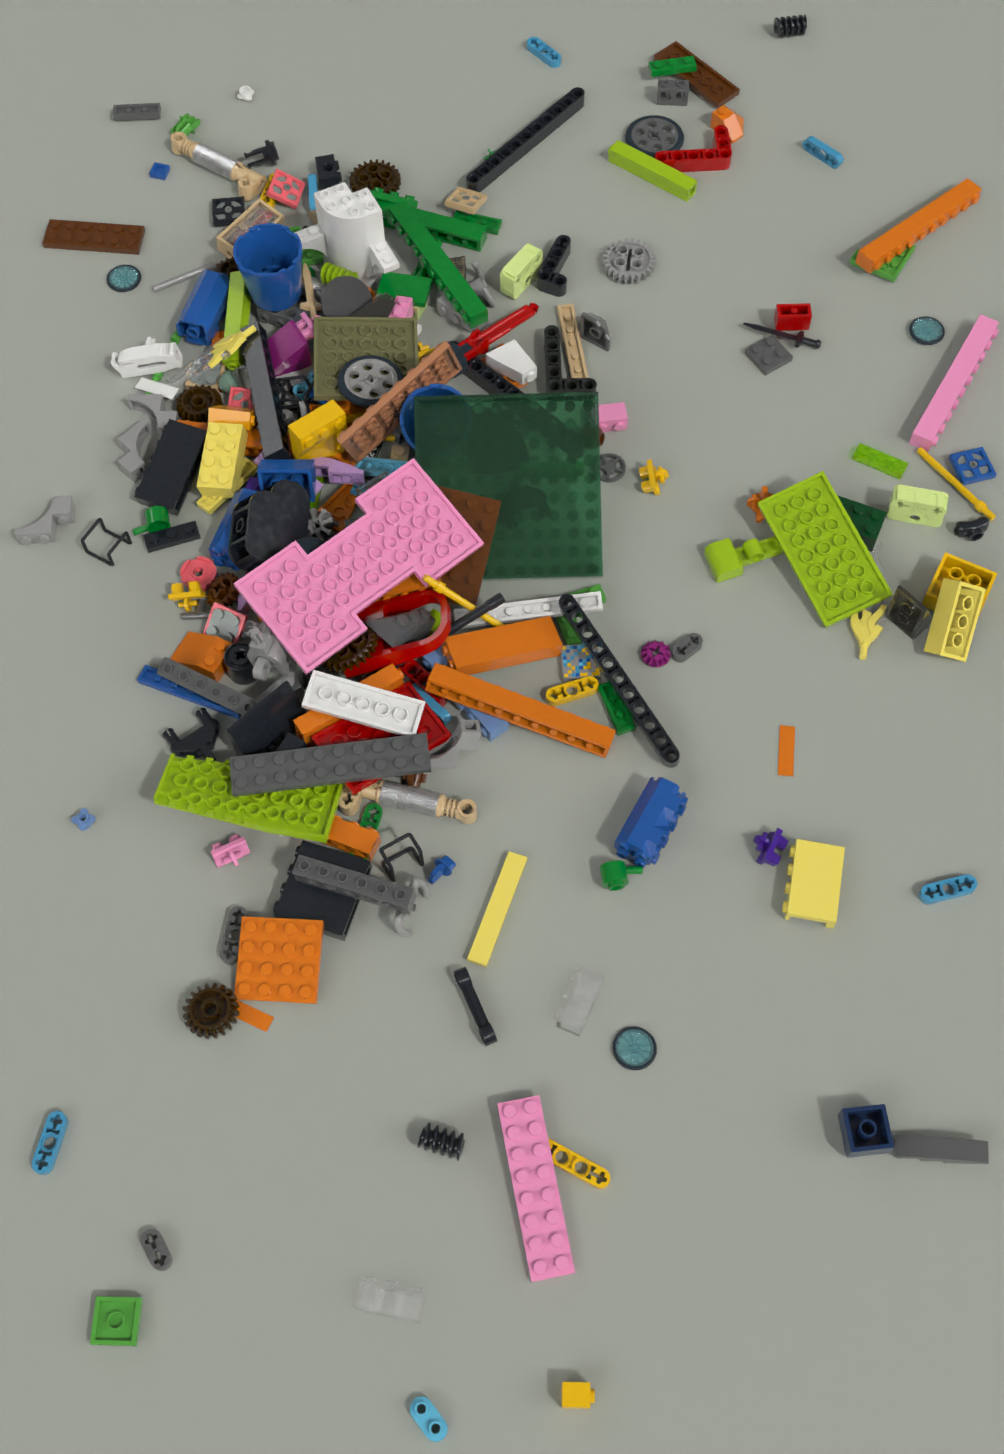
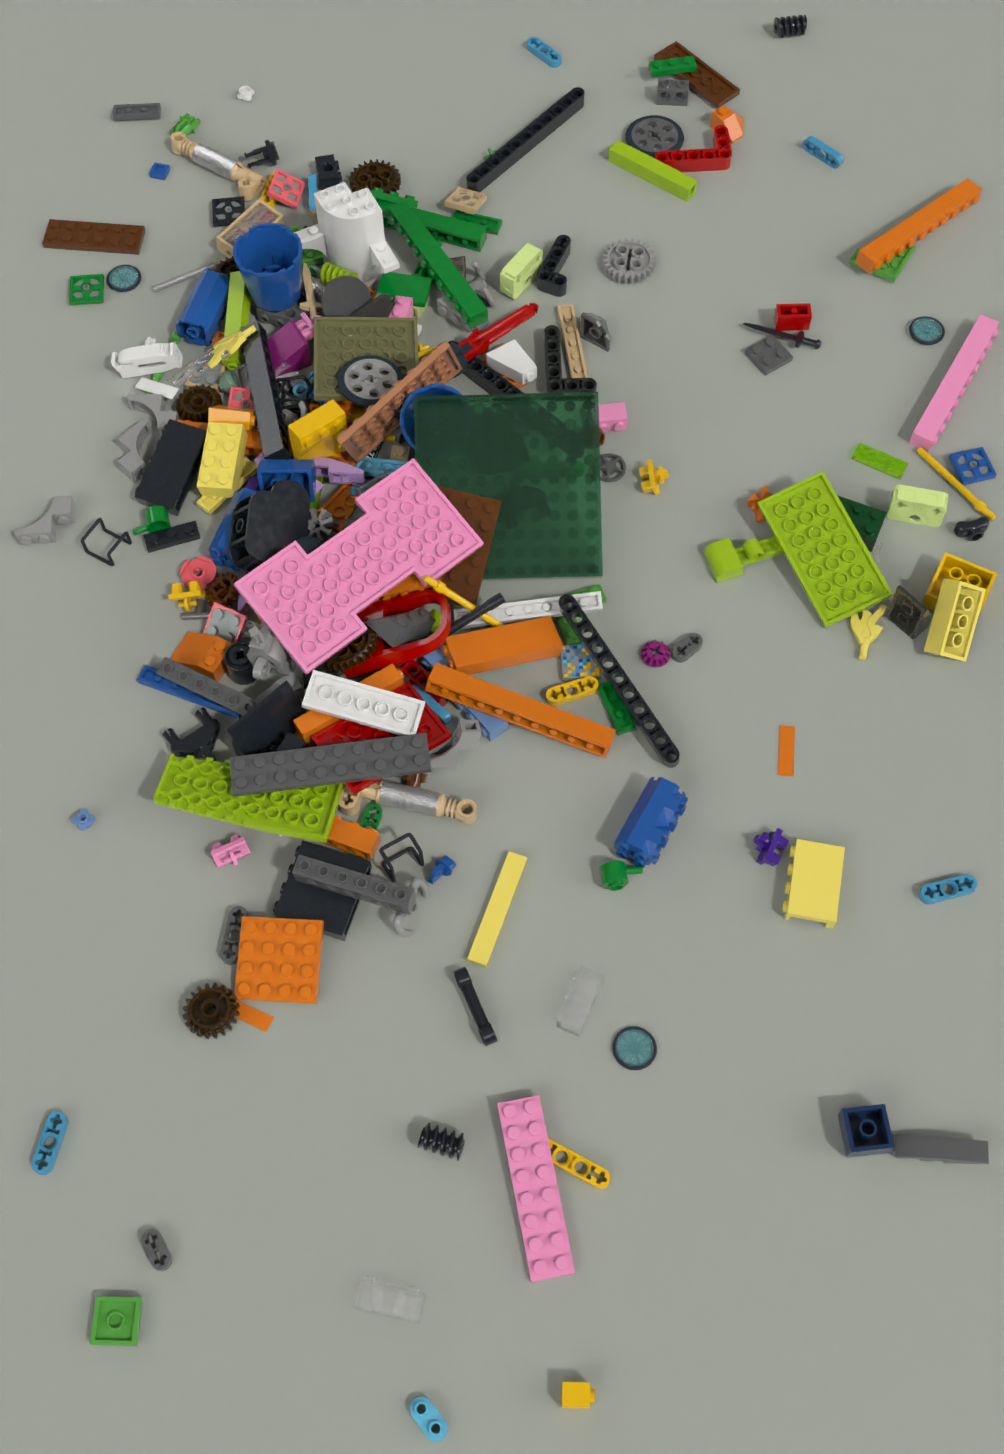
(86, 289): none -> green piece

